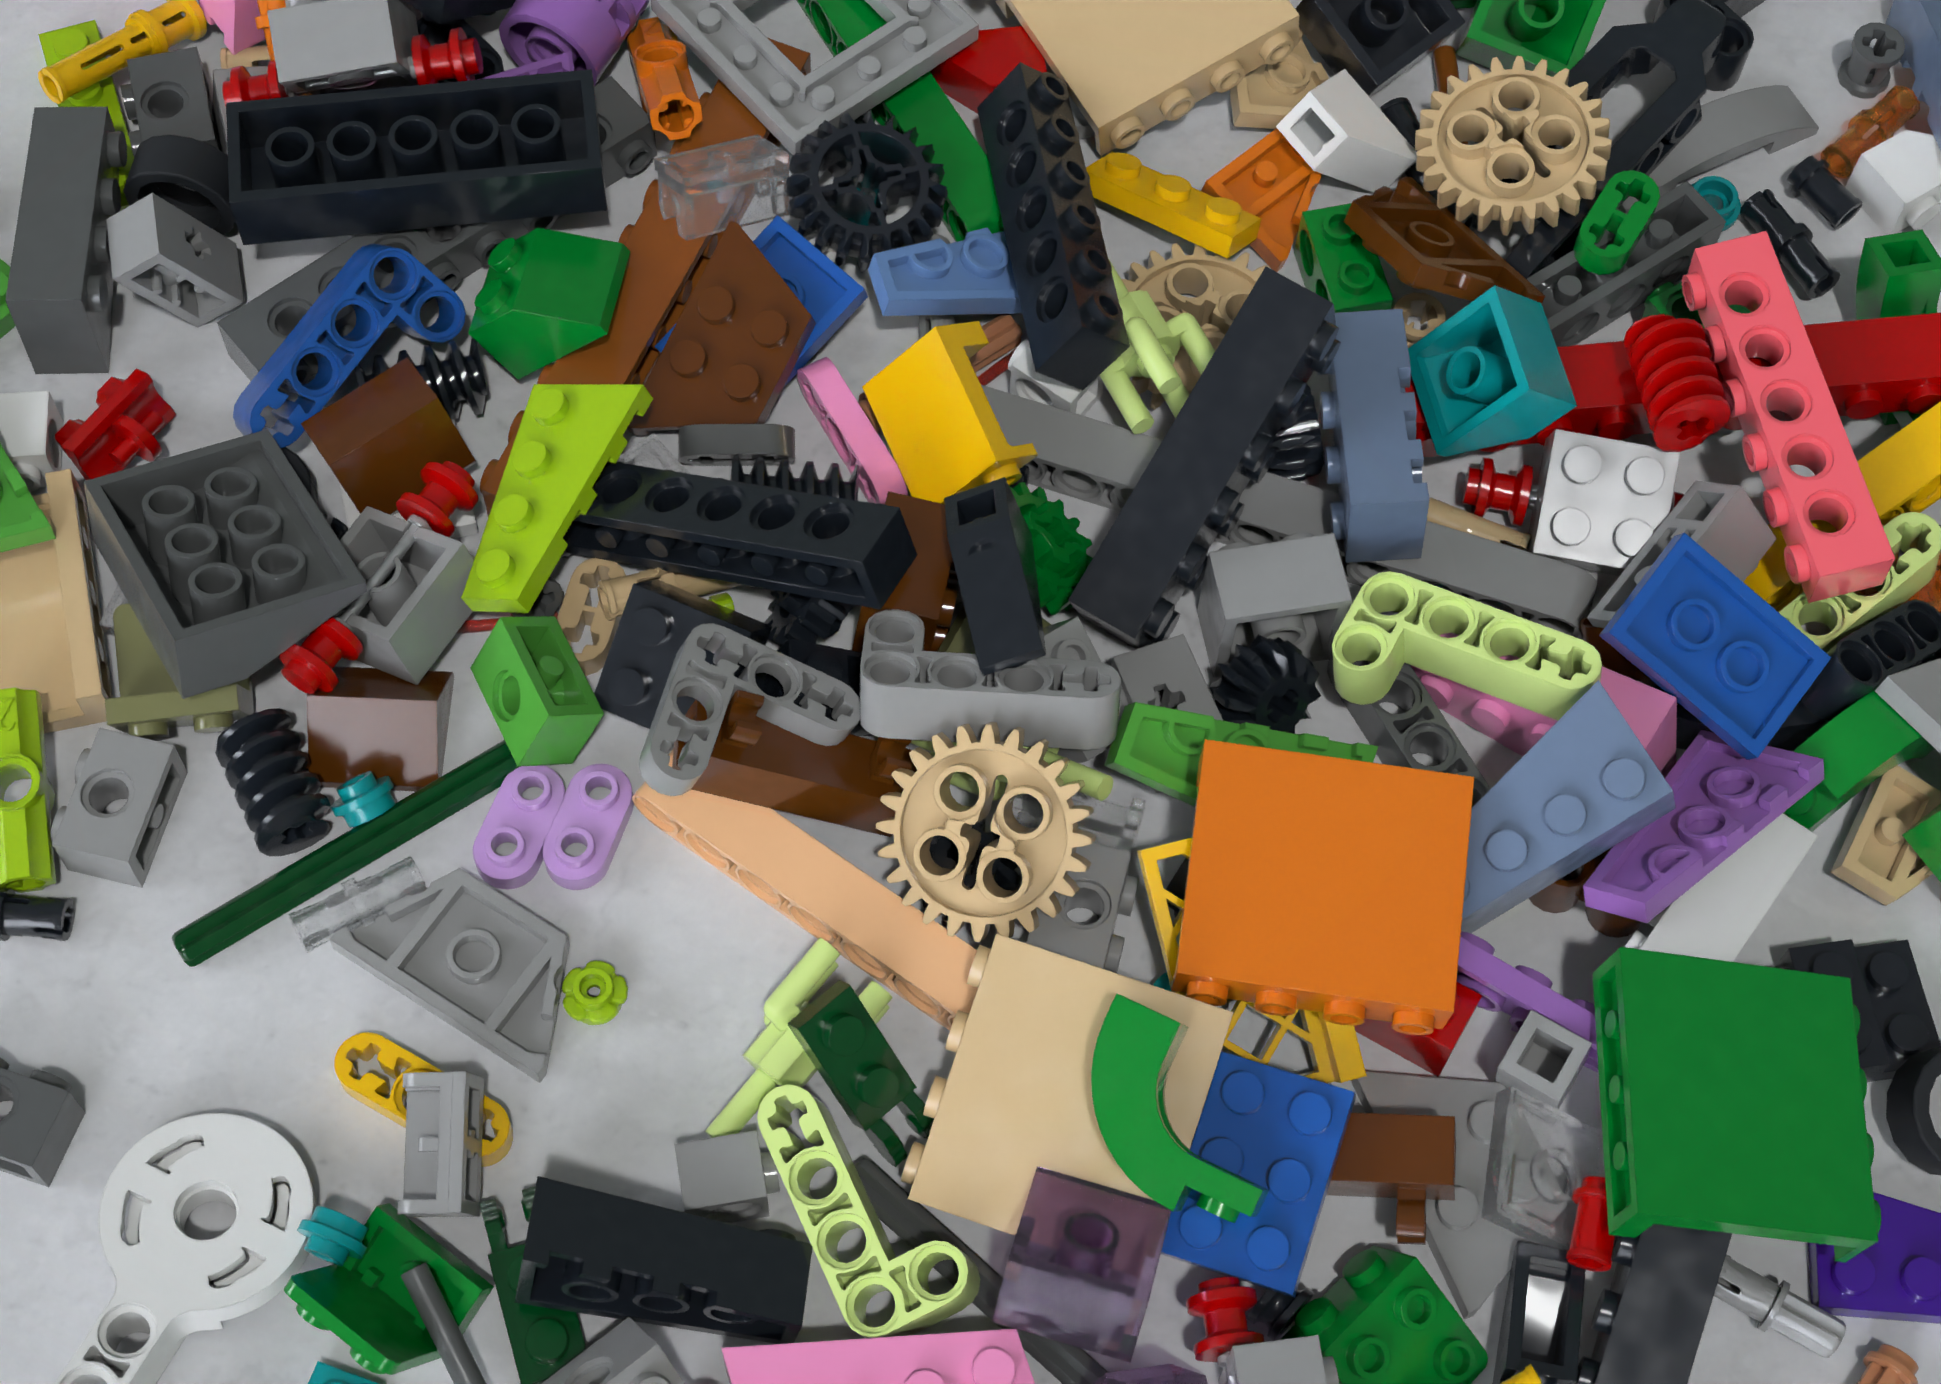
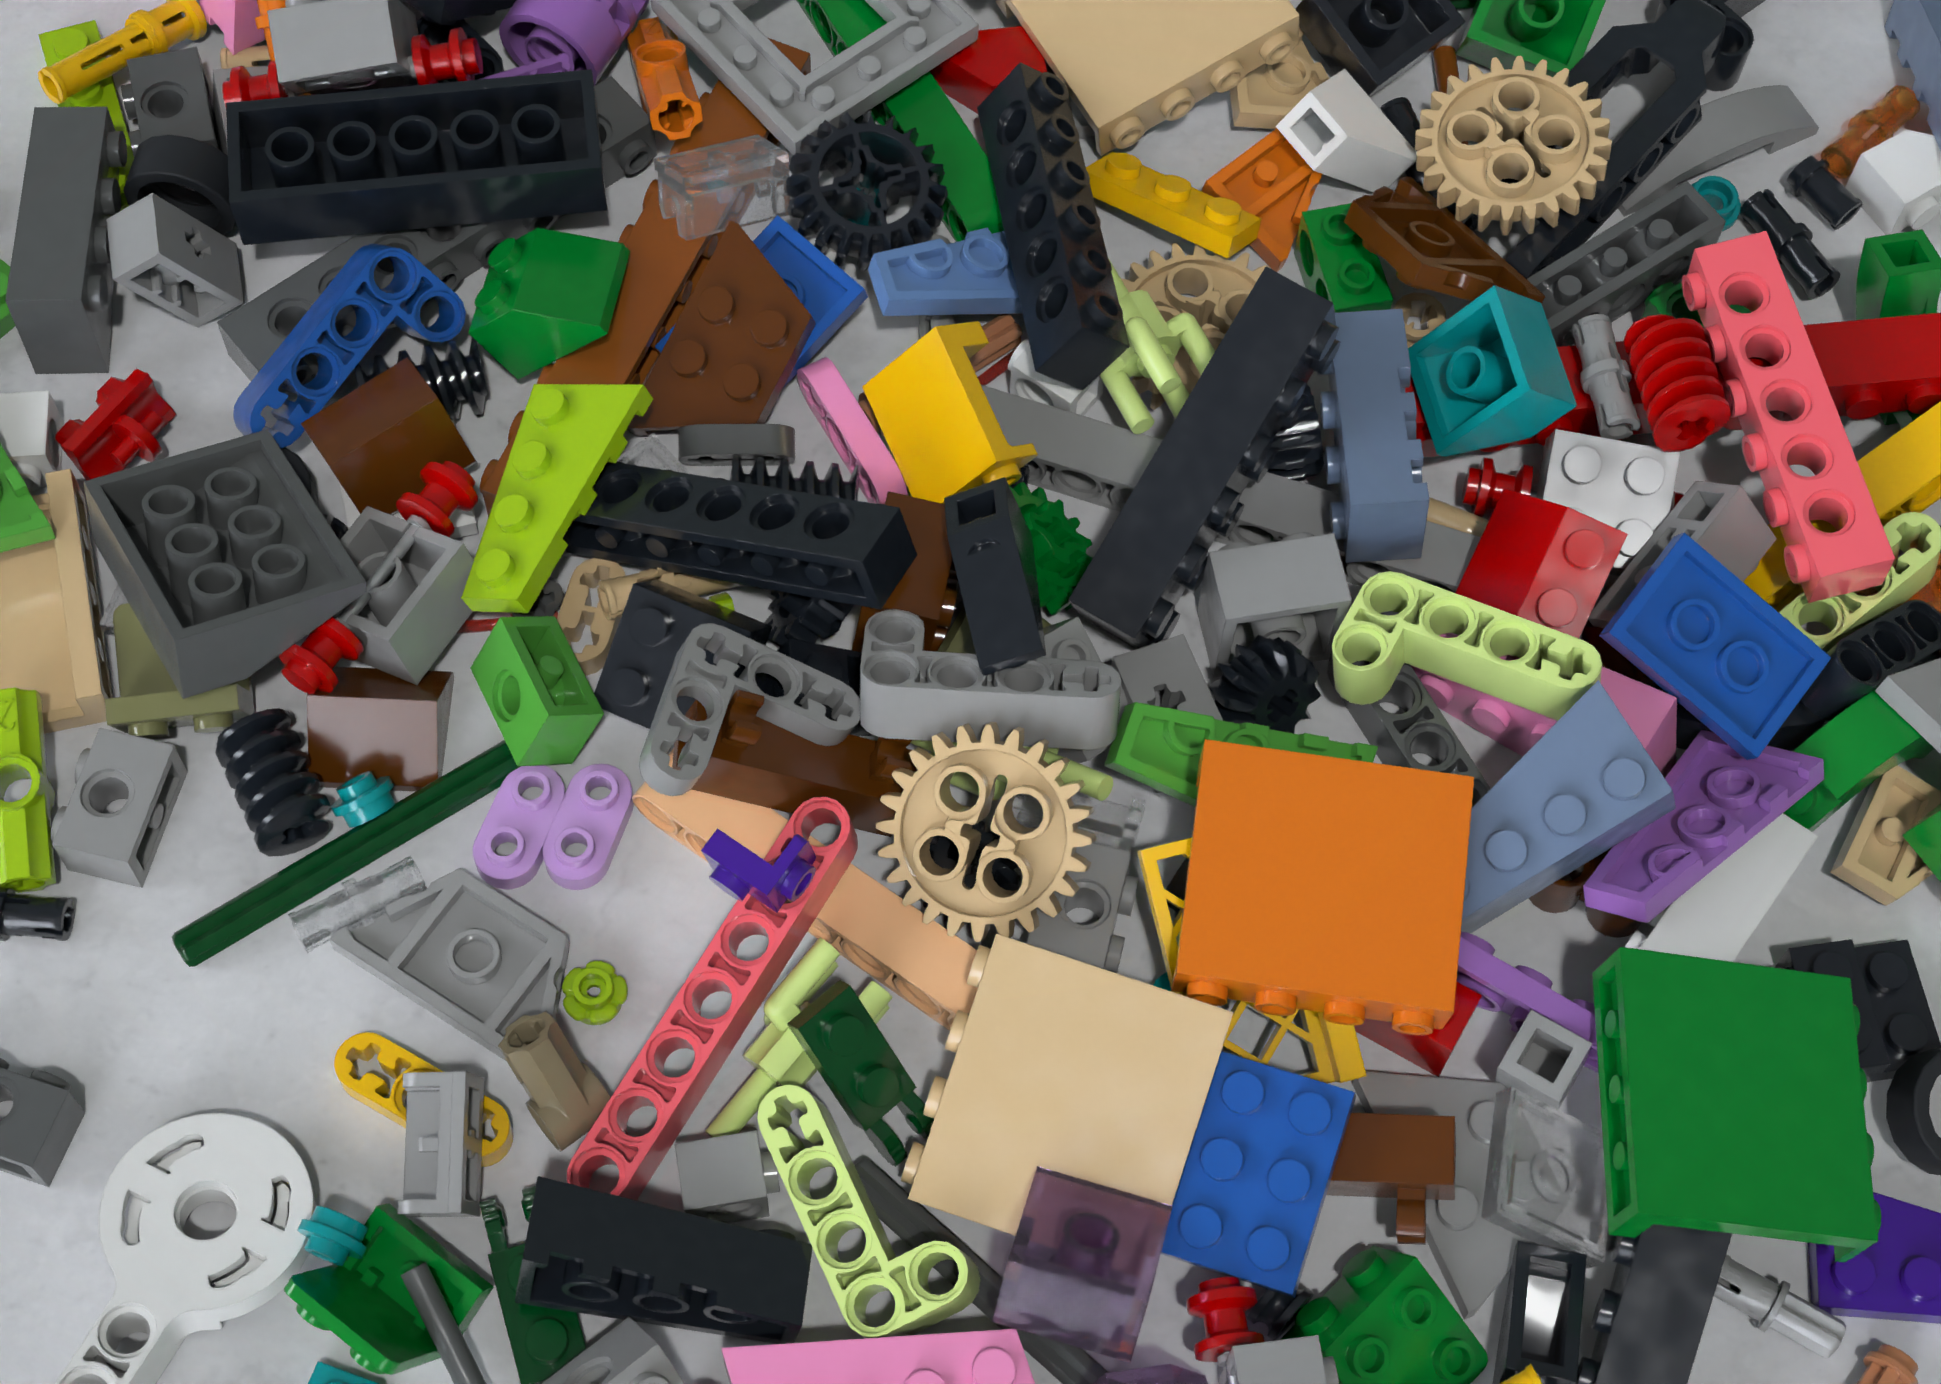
(560, 1088): none -> dark tan piece
(711, 1038): none -> coral beam
(744, 873): none -> dark purple bracket
(1130, 1108): green arch -> none
(1542, 562): none -> red slope
(1590, 1241): red pin -> none
(1605, 377): none -> light grey pin
(1606, 217): green beam -> none
(1876, 60): dark grey bush -> none

